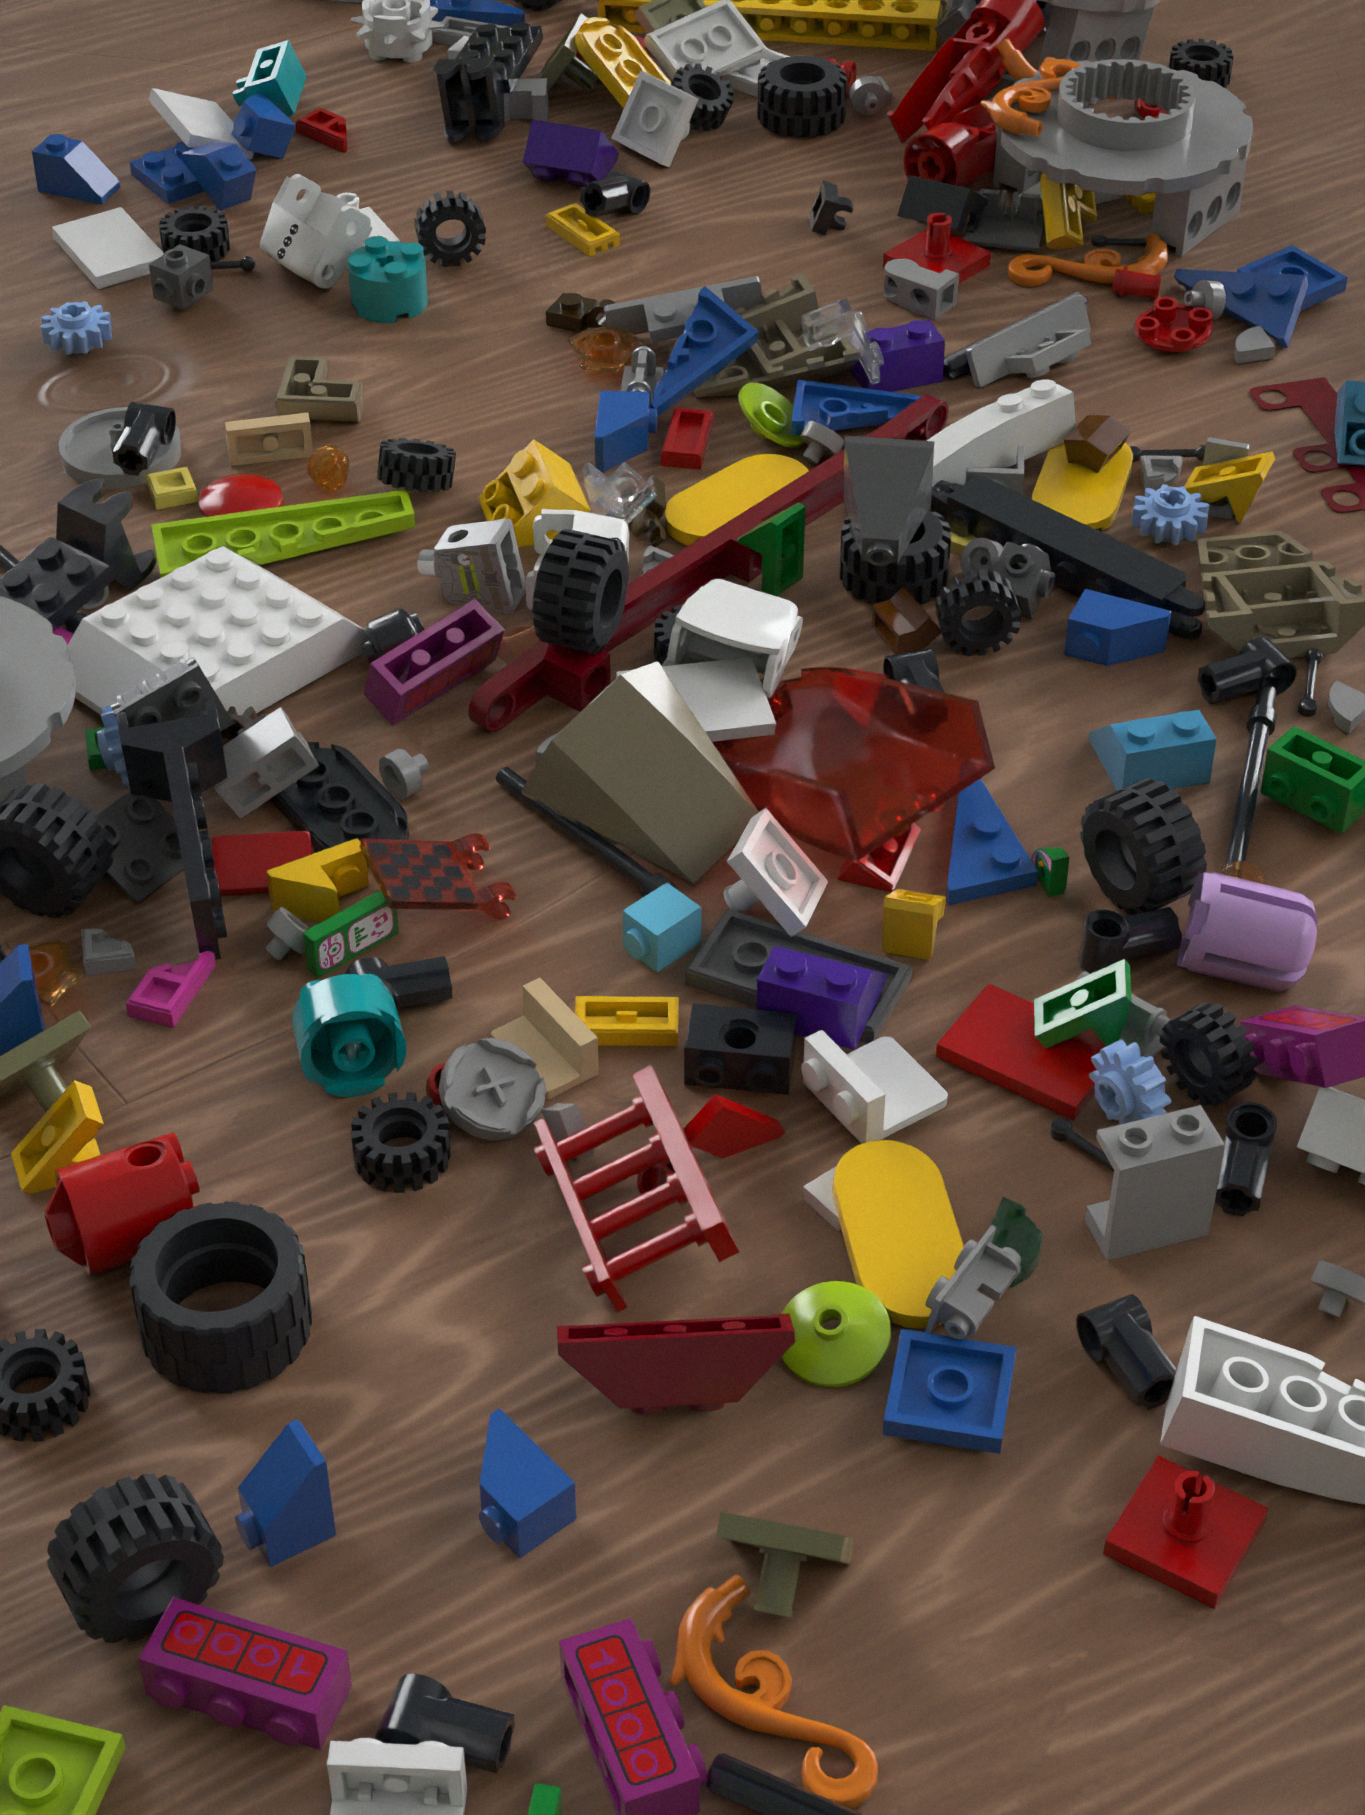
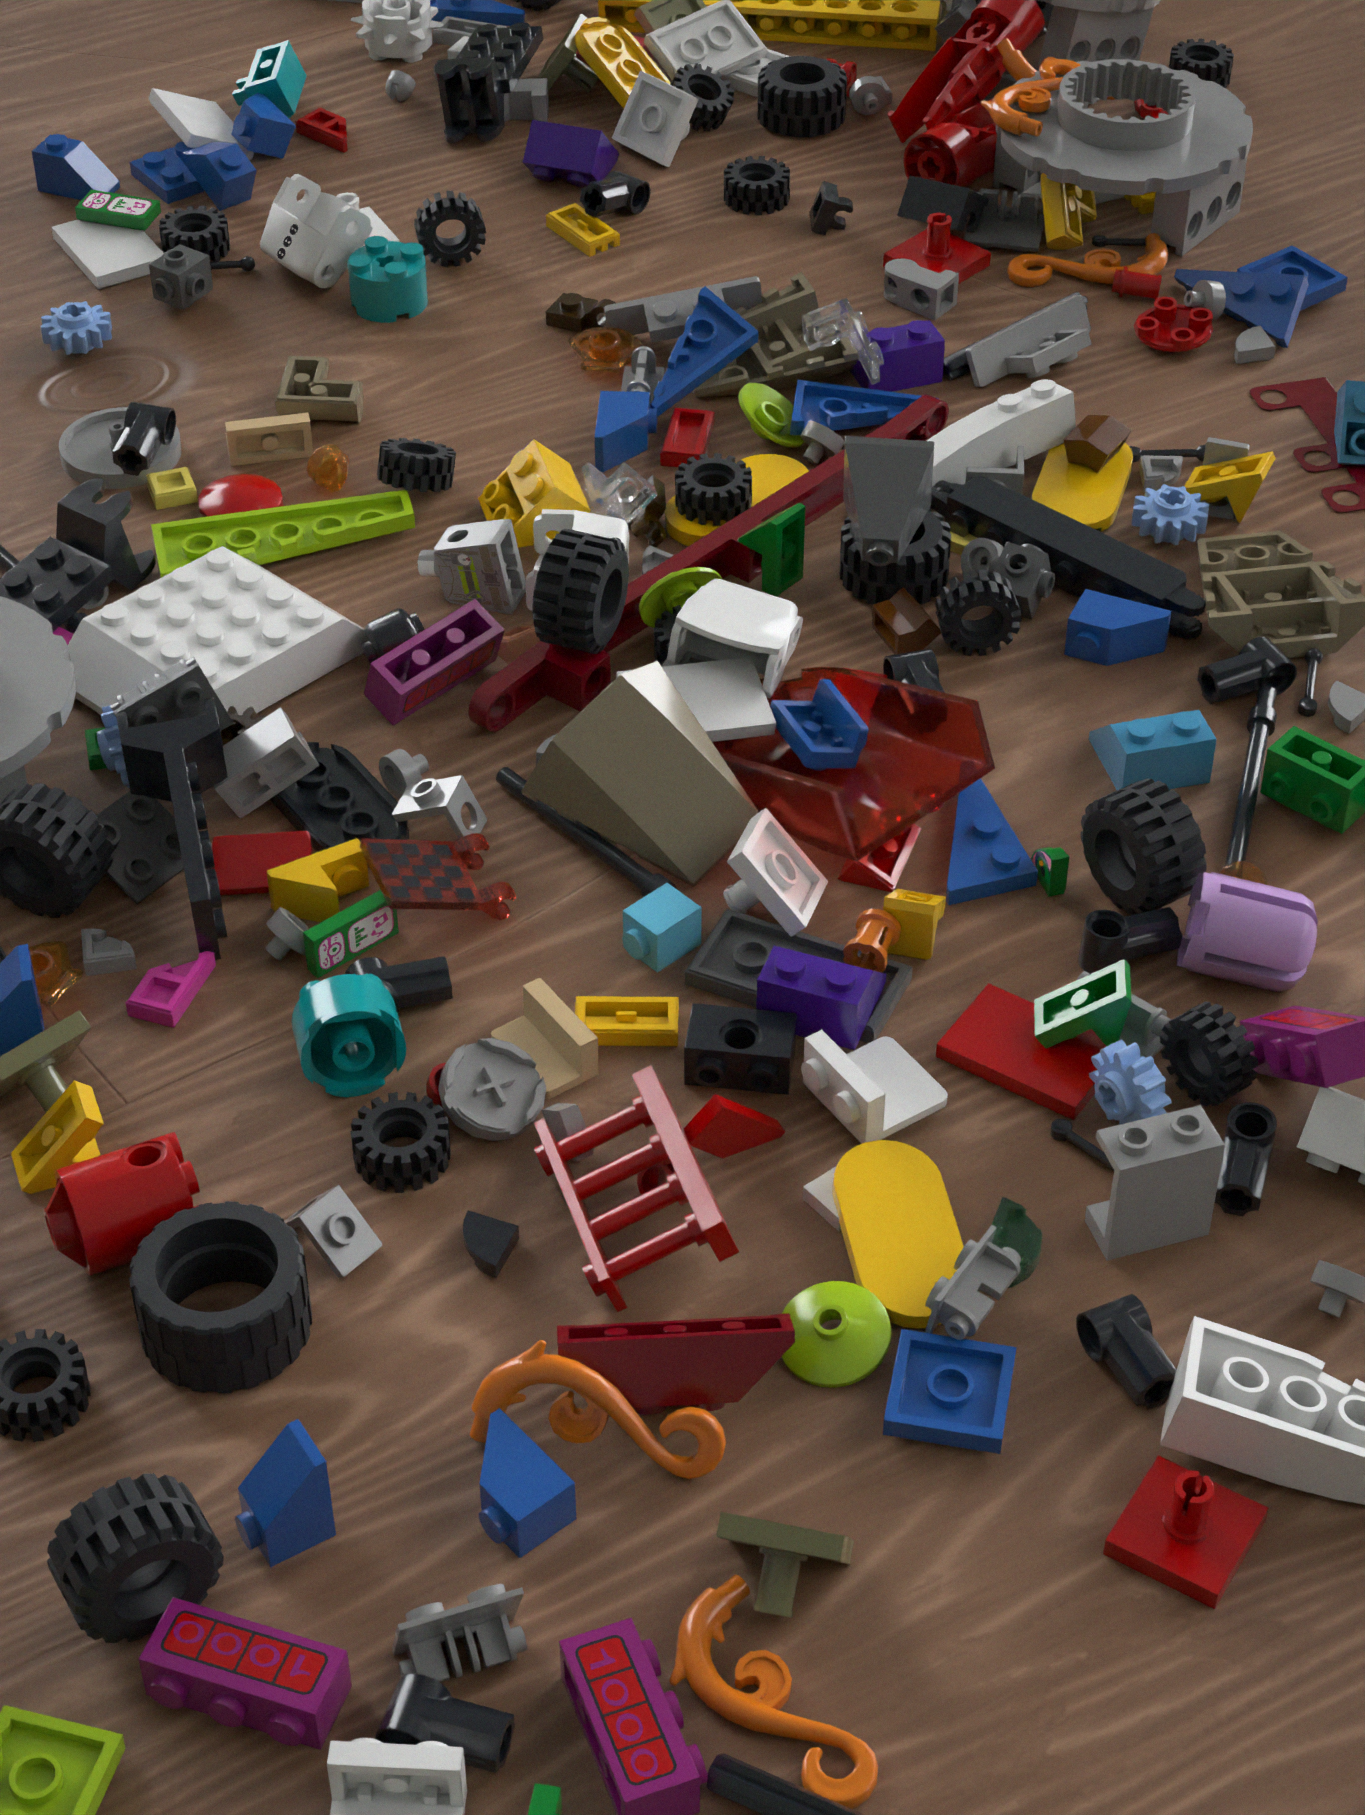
(118, 210): none -> green tile
(336, 1230): none -> light grey bracket
(400, 85): none -> light grey hinge
(441, 797): none -> light grey bracket
(484, 1615): none -> light grey hinge
(489, 1241): none -> black tile
(580, 1425): none -> orange plant
(673, 591): none -> lime dish
(713, 488): none -> black tyre
(756, 185): none -> black tyre
(822, 730): none -> blue bracket
(871, 940): none -> orange bush

